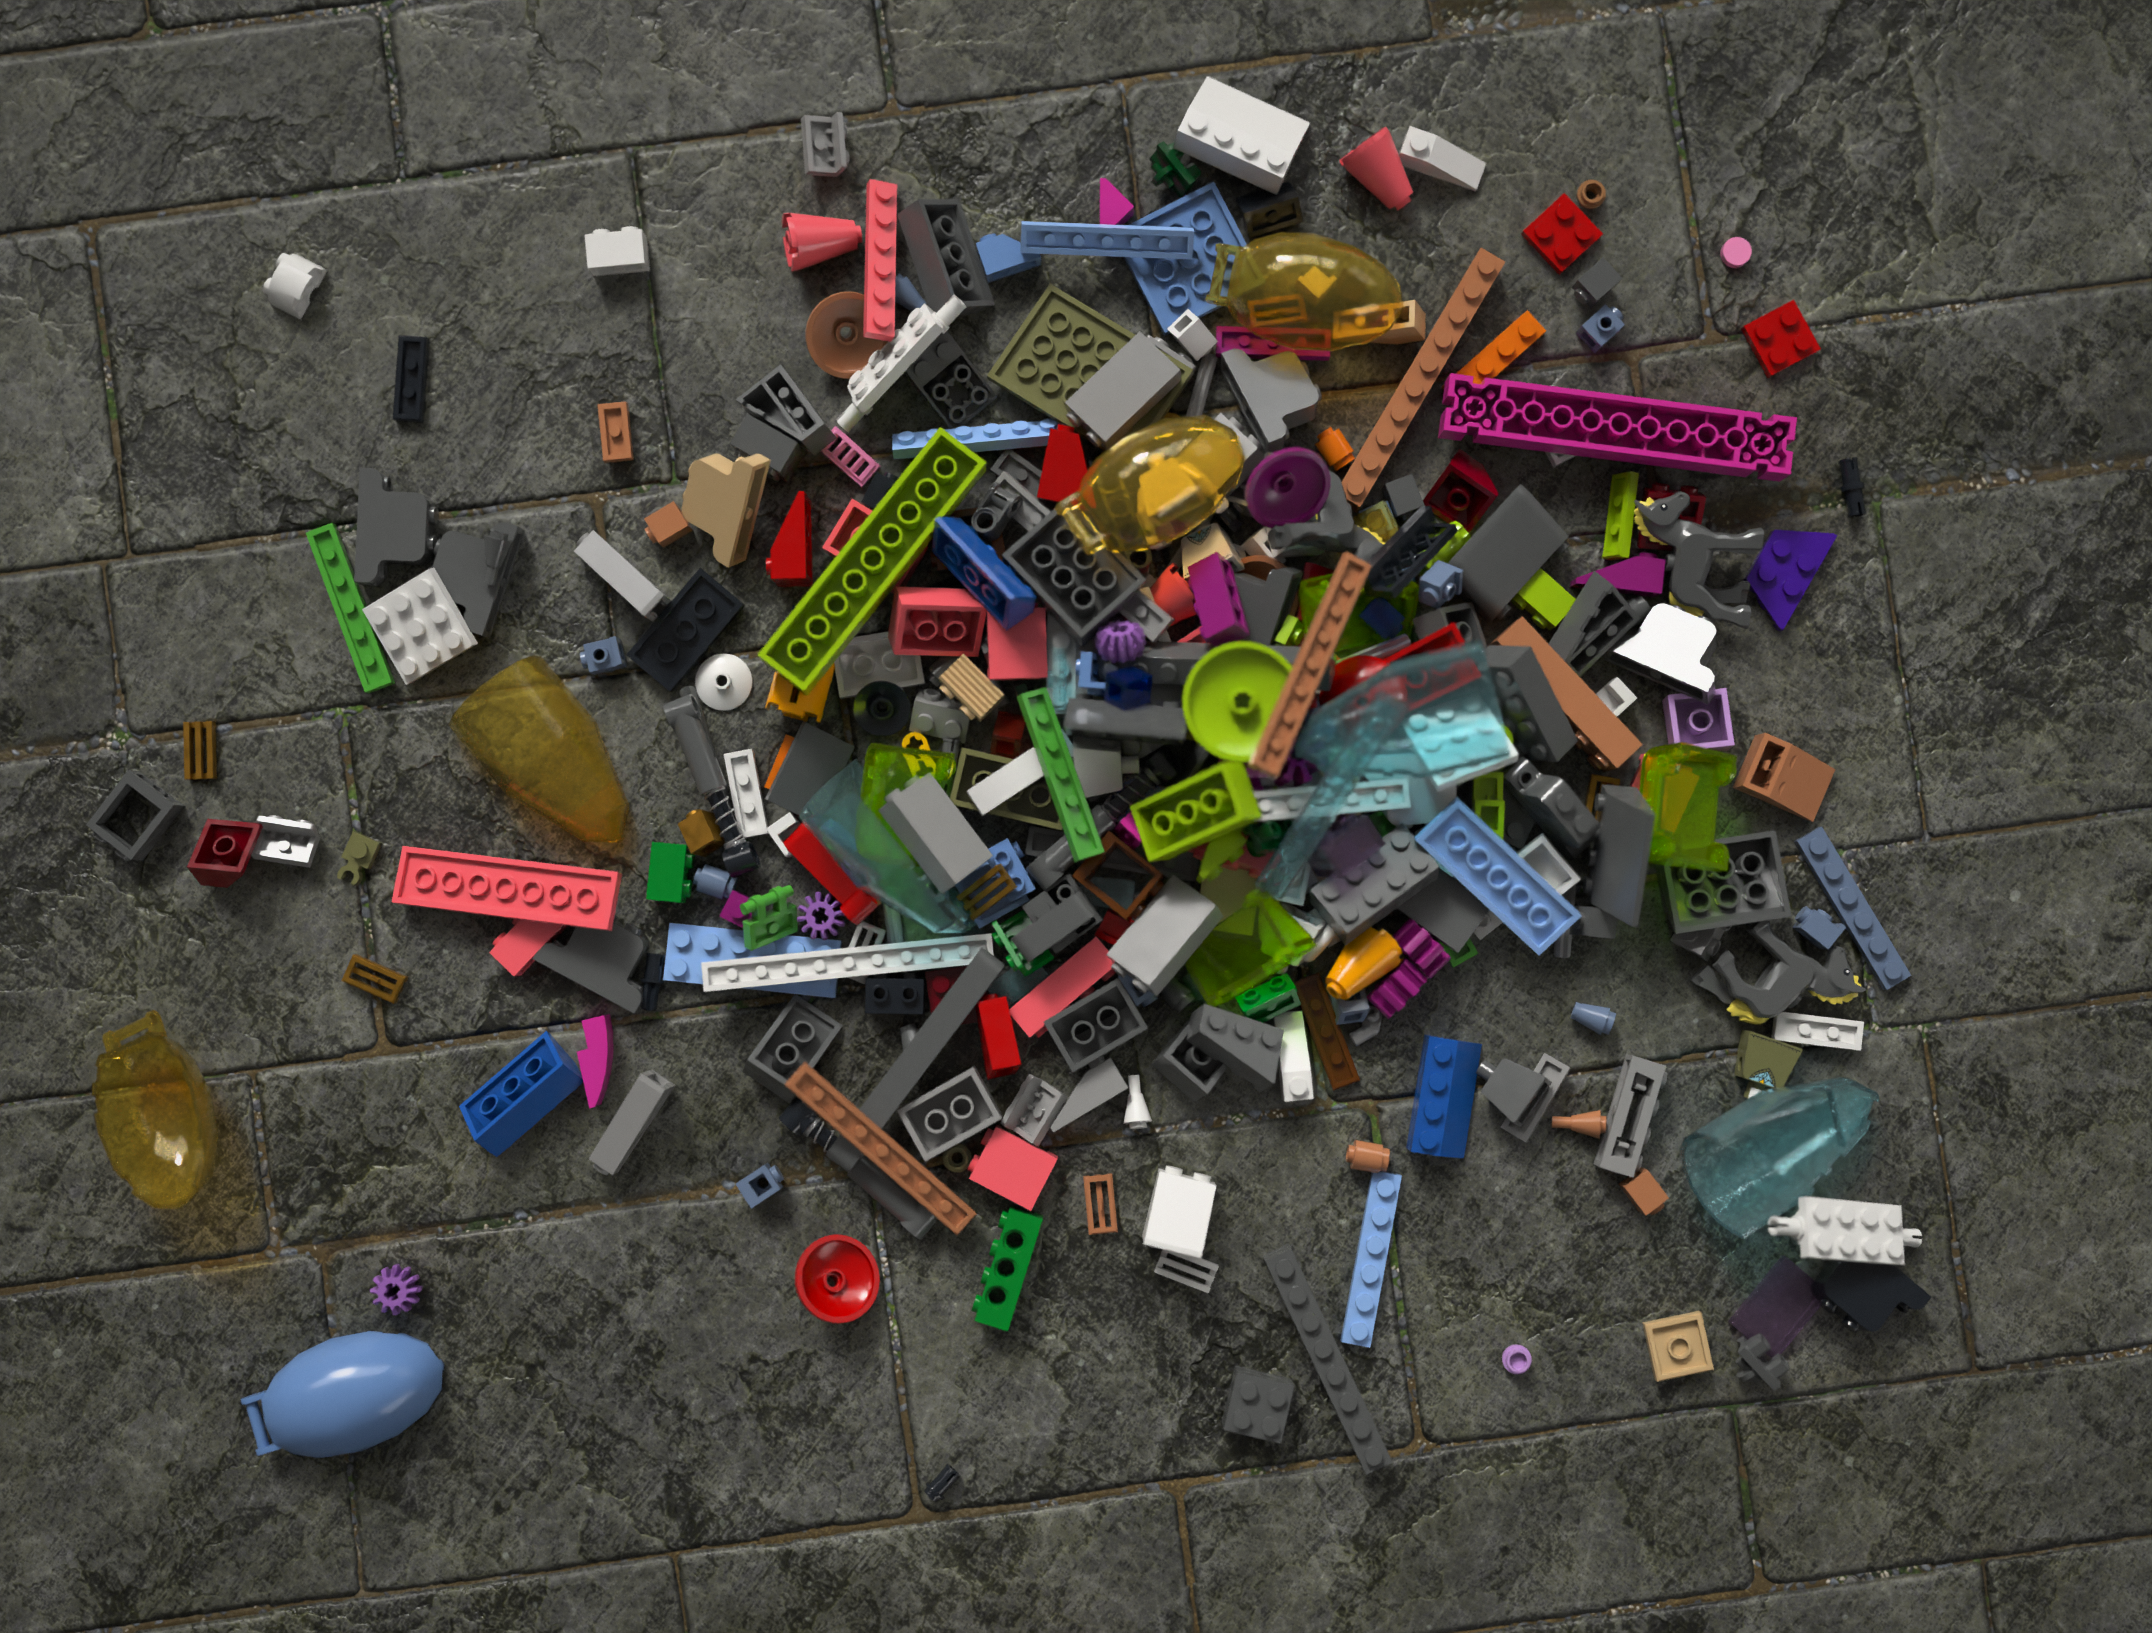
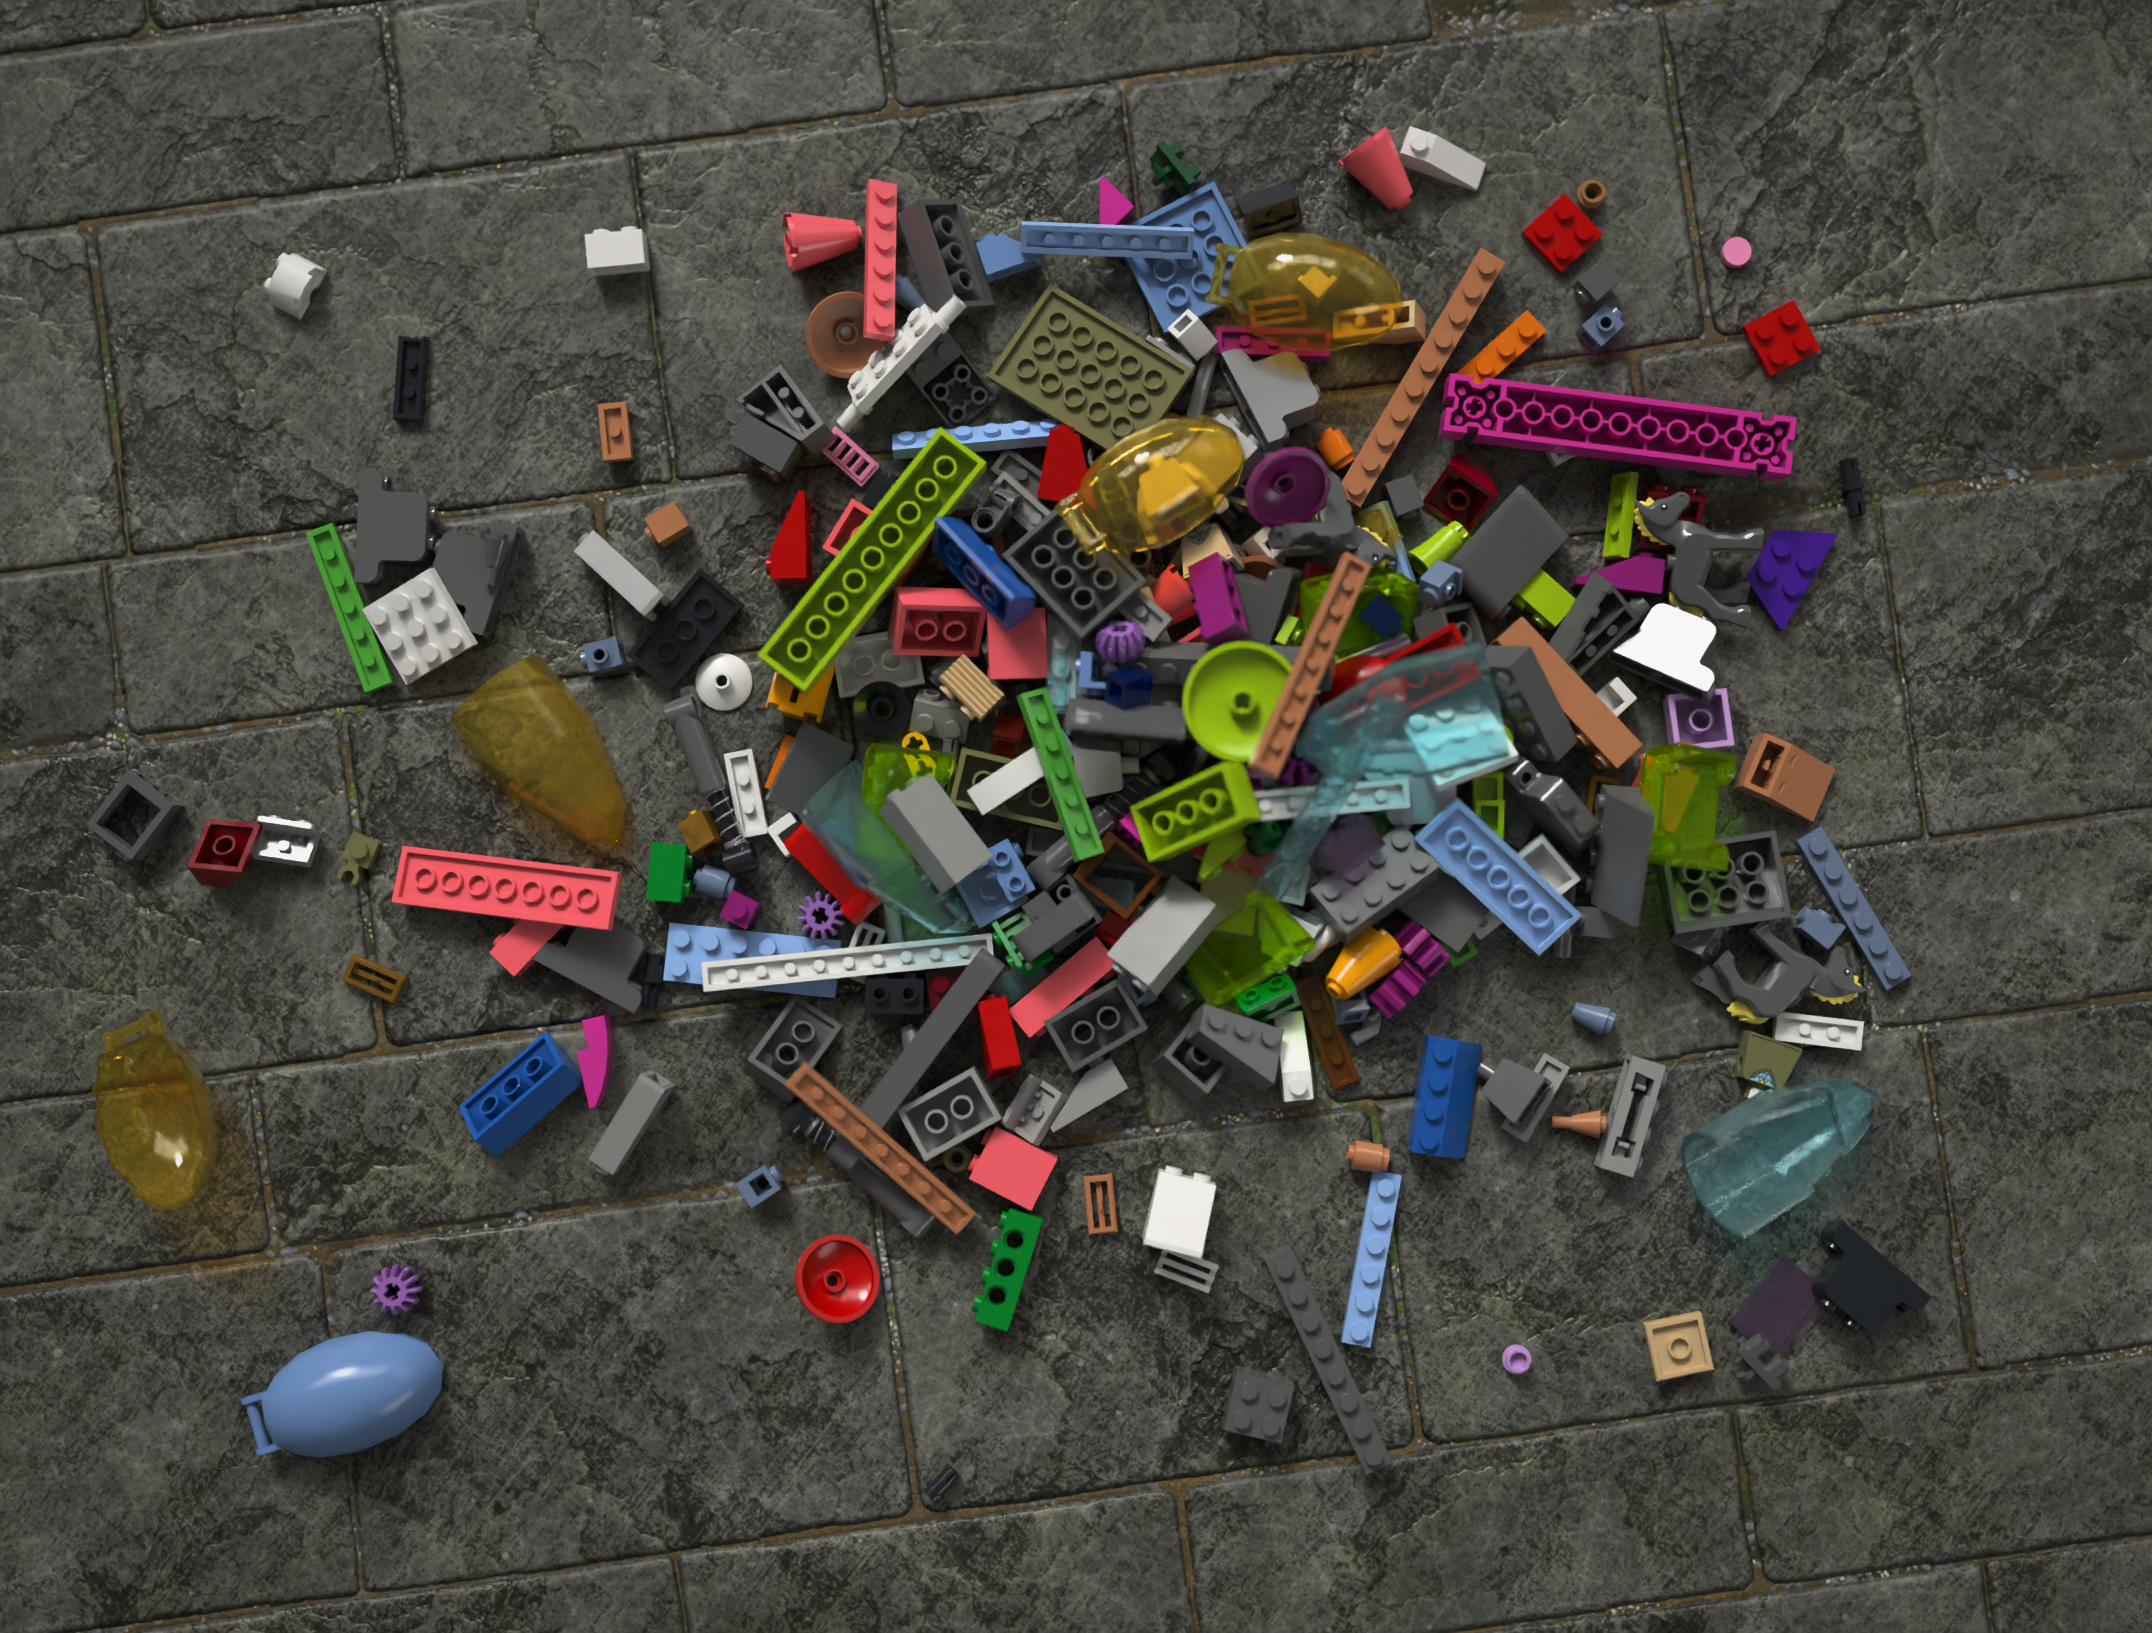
(188, 733): pearl gold tile -> none
(725, 501): tan brick -> none
(772, 924): bright green plate -> none
(824, 145): light grey bracket -> none
(970, 903): pearl gold tile -> none
(1122, 391): light grey brick -> none
(1136, 1108): white cone -> none
(1240, 135): white slope -> none
(1402, 552): black fence -> none
(1644, 1192): nougat brick -> none
(1848, 1231): white plate -> none

